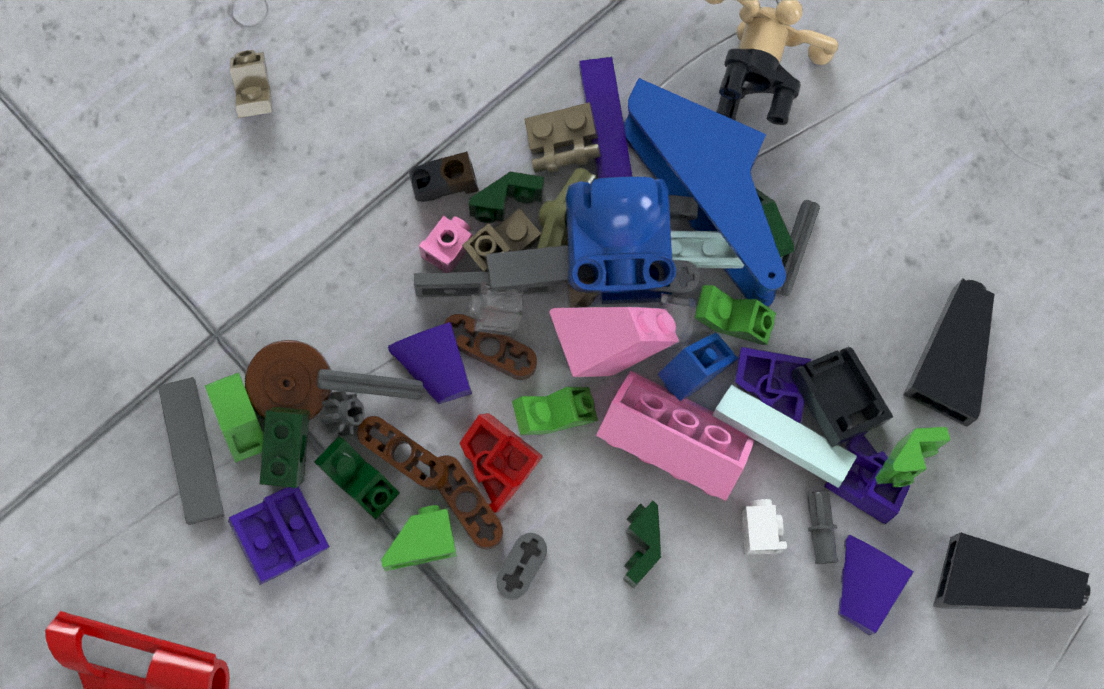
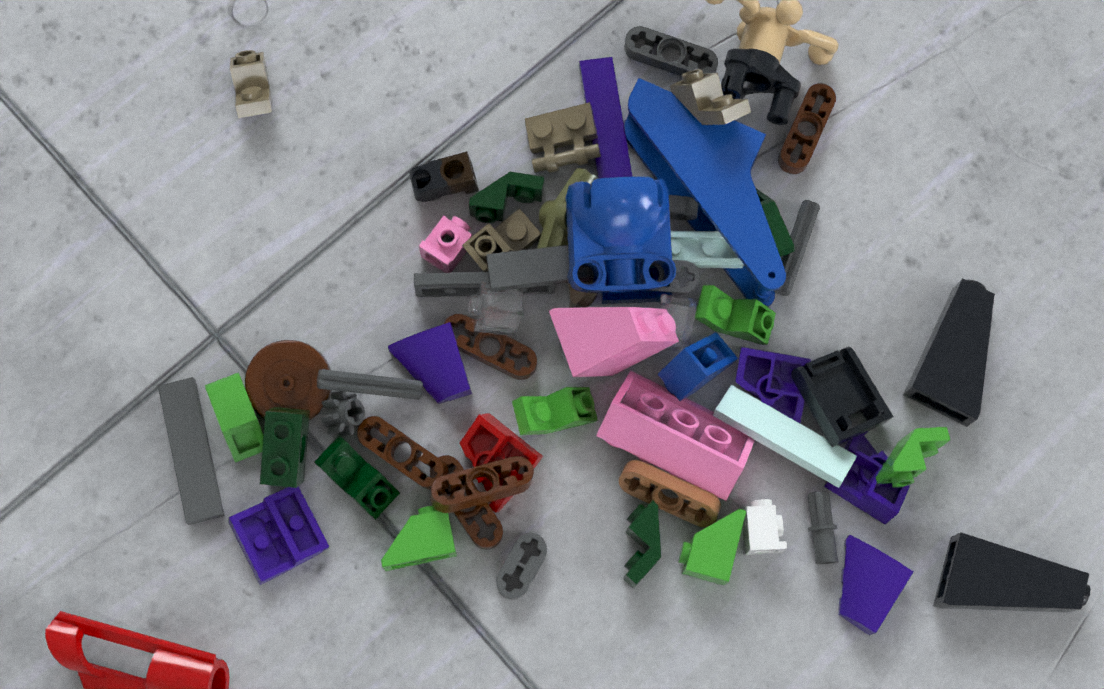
(454, 481): none -> reddish brown beam
(665, 41): none -> dark grey beam
(676, 506): none -> medium nougat beam
(705, 98): none -> dark tan slope
(713, 549): none -> bright green slope
(818, 120): none -> reddish brown beam

